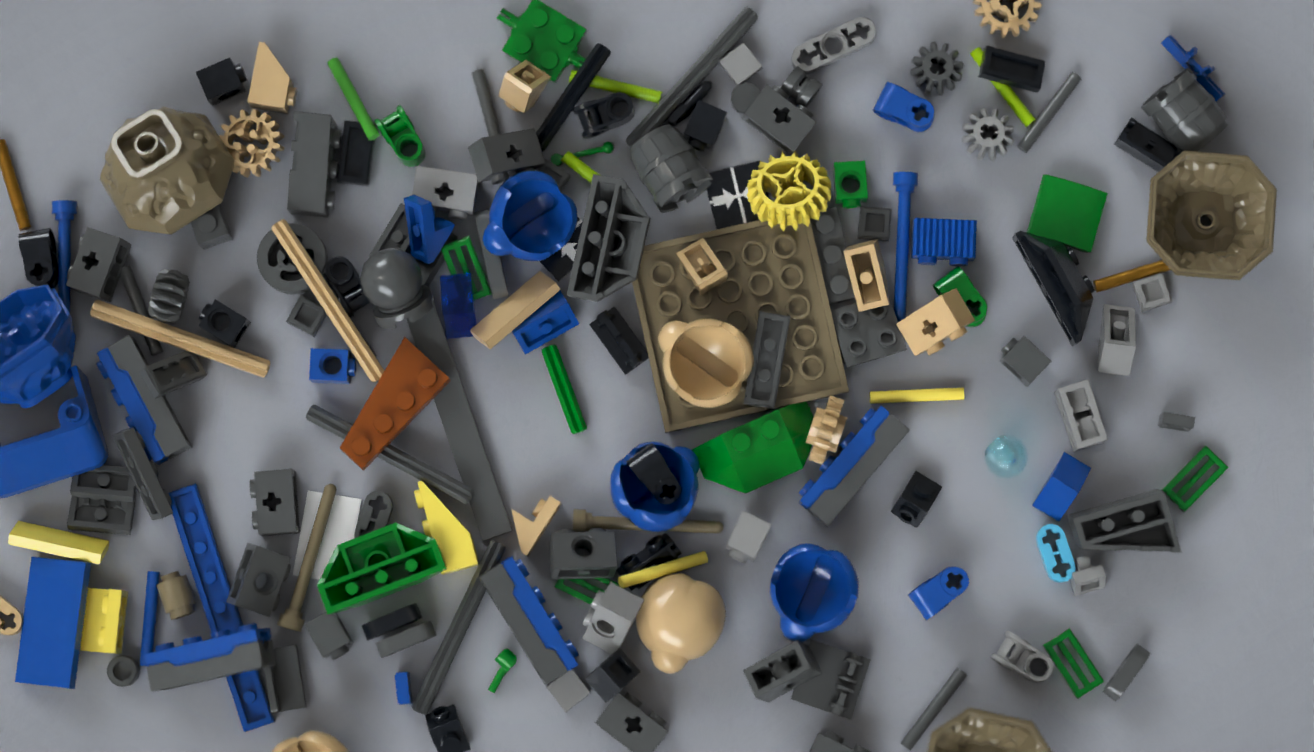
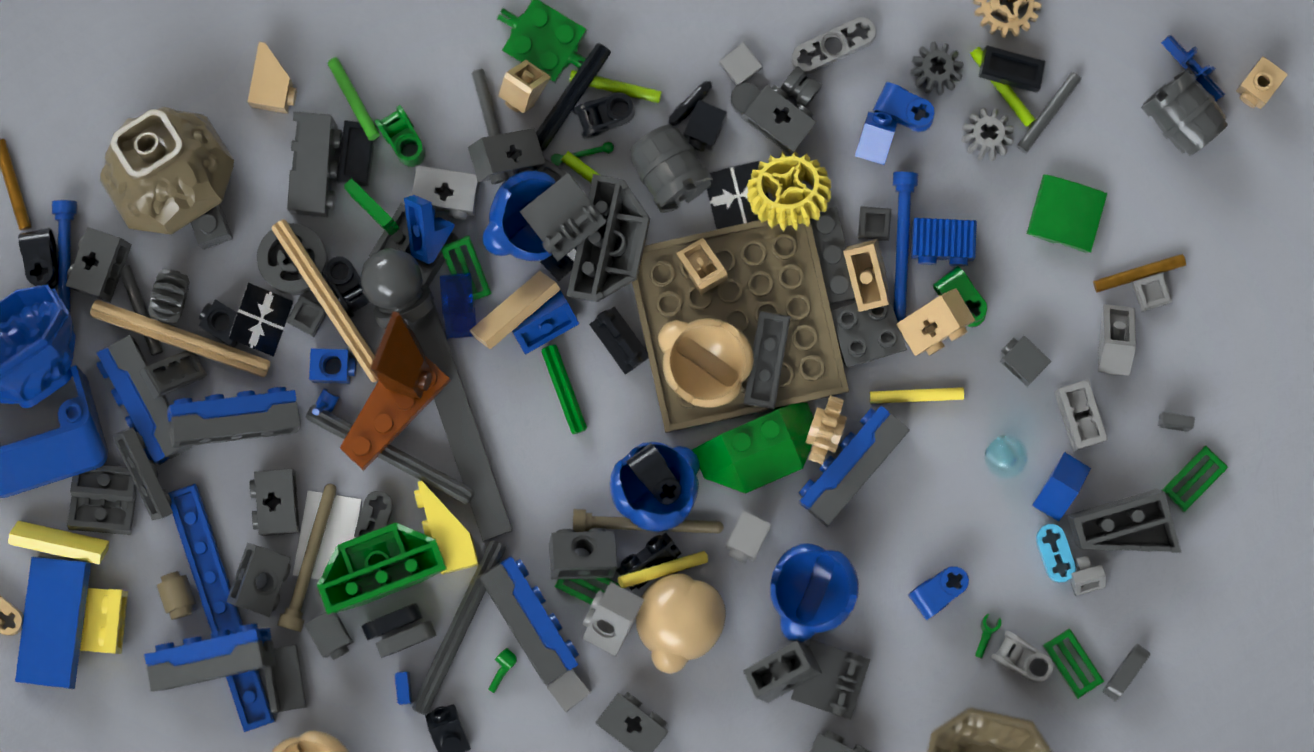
(123, 670): dark grey tile -> none
(150, 614): blue bar -> none
(222, 81): black brick -> none
(233, 418): none -> dark grey piece
(260, 319): none -> black sticker
(264, 133): tan gear -> none
(325, 402): none -> blue hand
(371, 207): none -> green tile
(401, 360): none -> reddish brown slope
(493, 263): dark grey beam -> none
(530, 532): tan slope -> none
(563, 217): none -> dark grey hinge
(612, 675): black brick -> none
(694, 75): dark grey axle -> none
(854, 170): green brick -> none
(876, 137): none -> brick
(916, 499): black bracket -> none
(933, 708): dark grey bar -> none
(986, 635): none -> green hand
(1059, 281): black wedge -> none
(1146, 145): black hinge -> none
(1233, 198): dark tan rock -> none
(1261, 83): none -> tan brick

